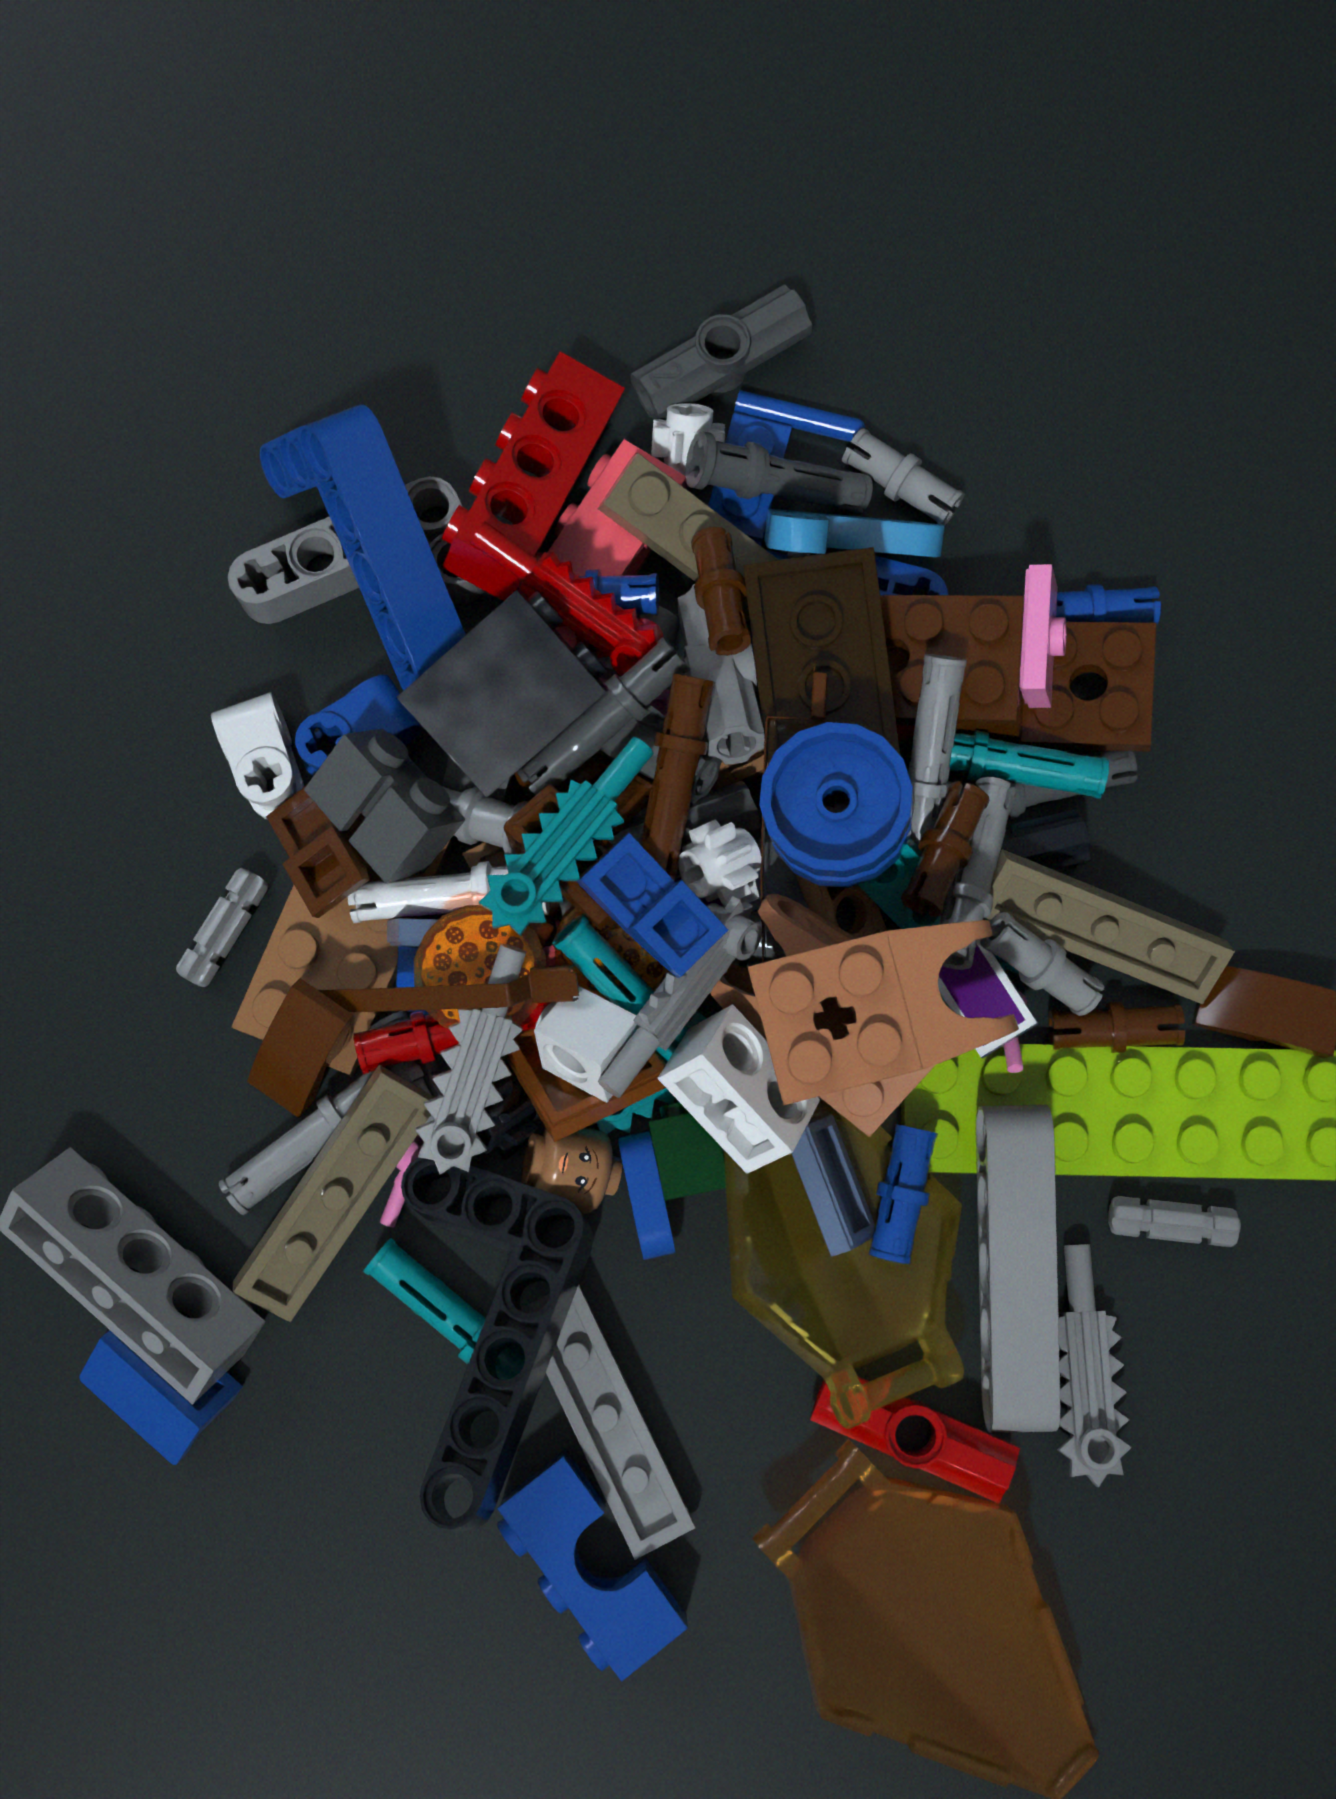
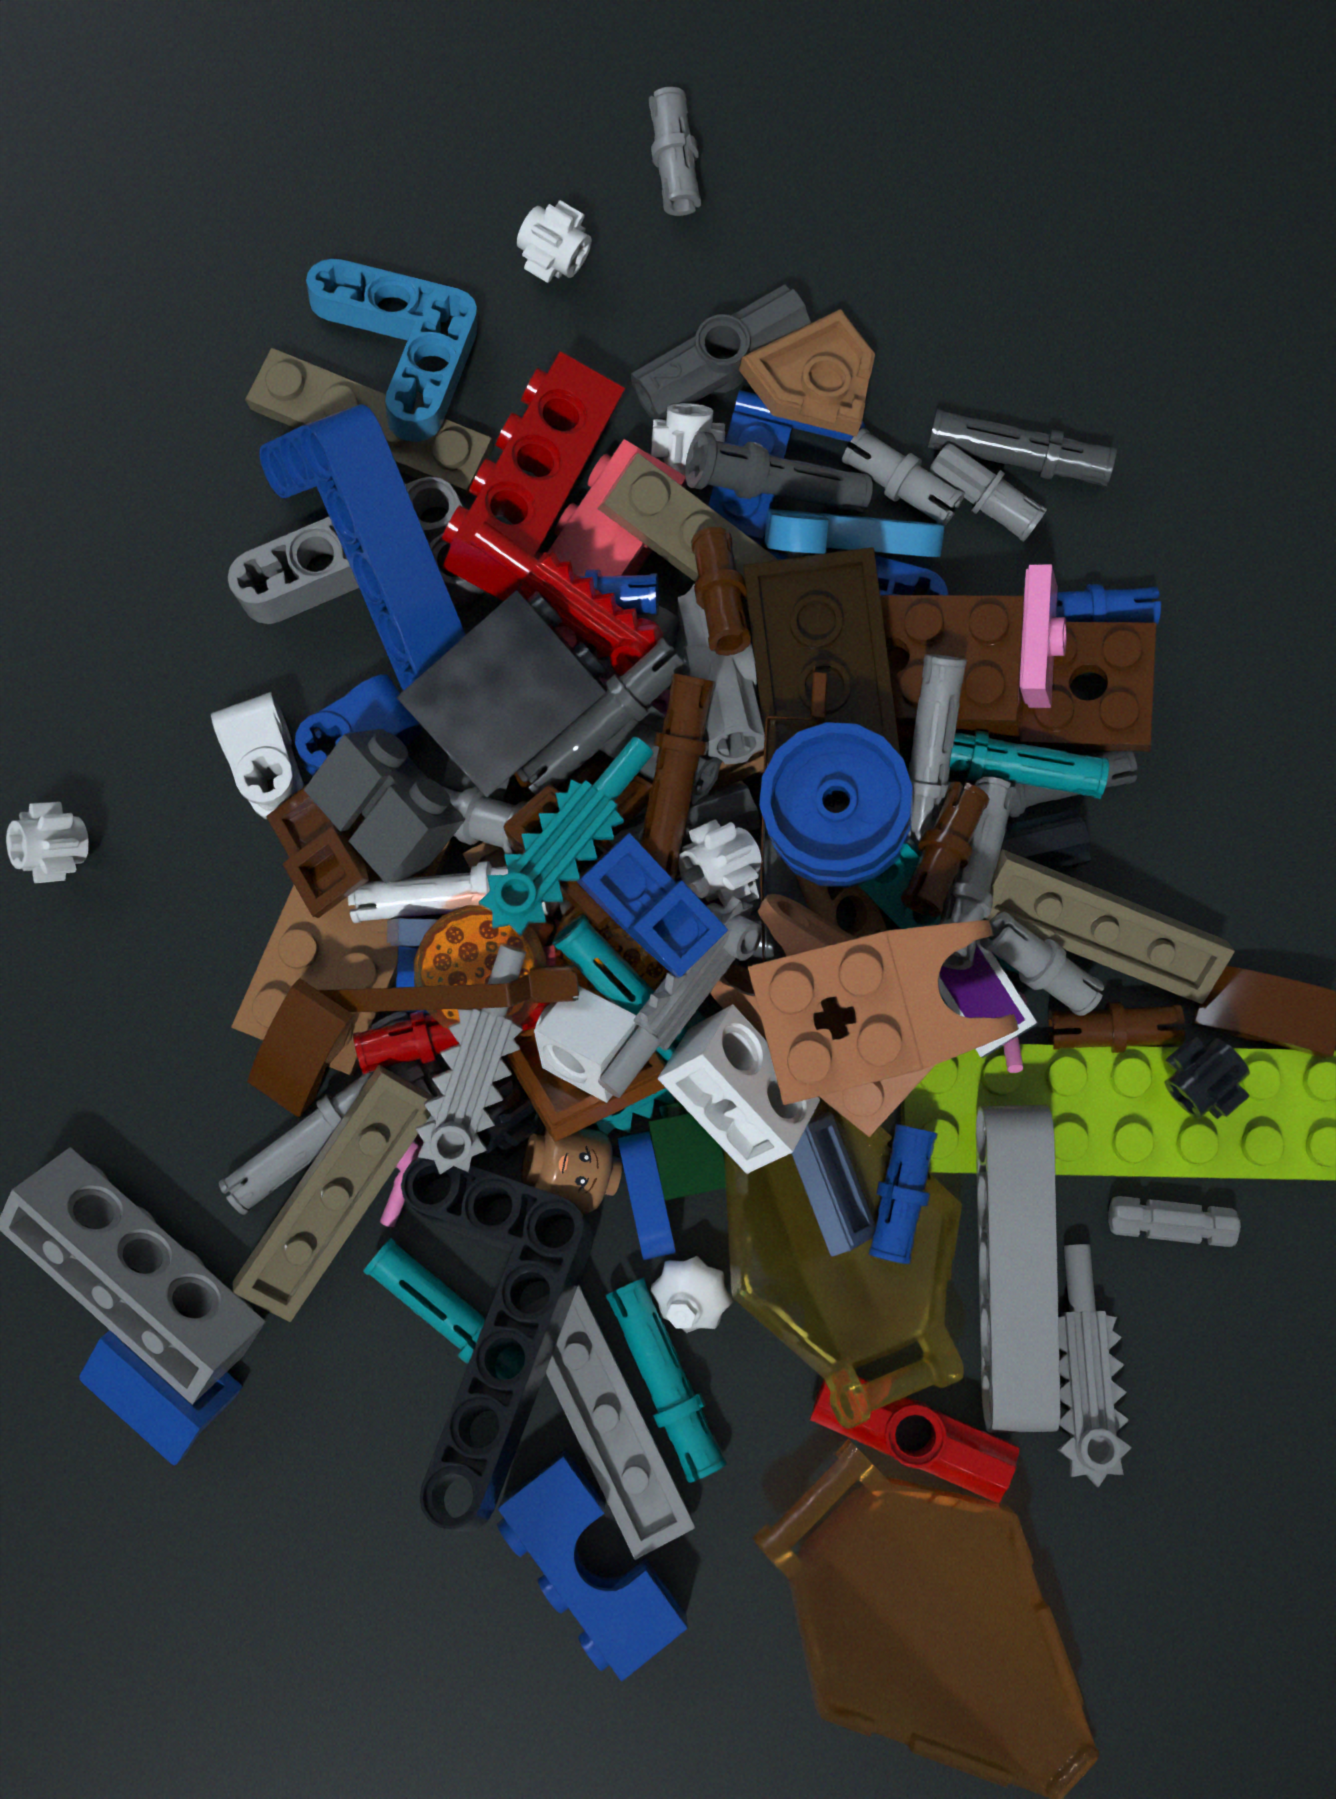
(47, 842): none -> white gear
(222, 927): light grey axle -> none
(303, 393): none -> dark tan plate
(417, 323): none -> dark azure beam
(554, 241): none -> white gear
(670, 1389): none -> teal pin
(674, 151): none -> light grey pin
(691, 1294): none -> white piece
(814, 374): none -> medium nougat plate
(988, 491): none -> light grey axle
(1036, 451): none -> dark grey pin
(1207, 1078): none -> black gear

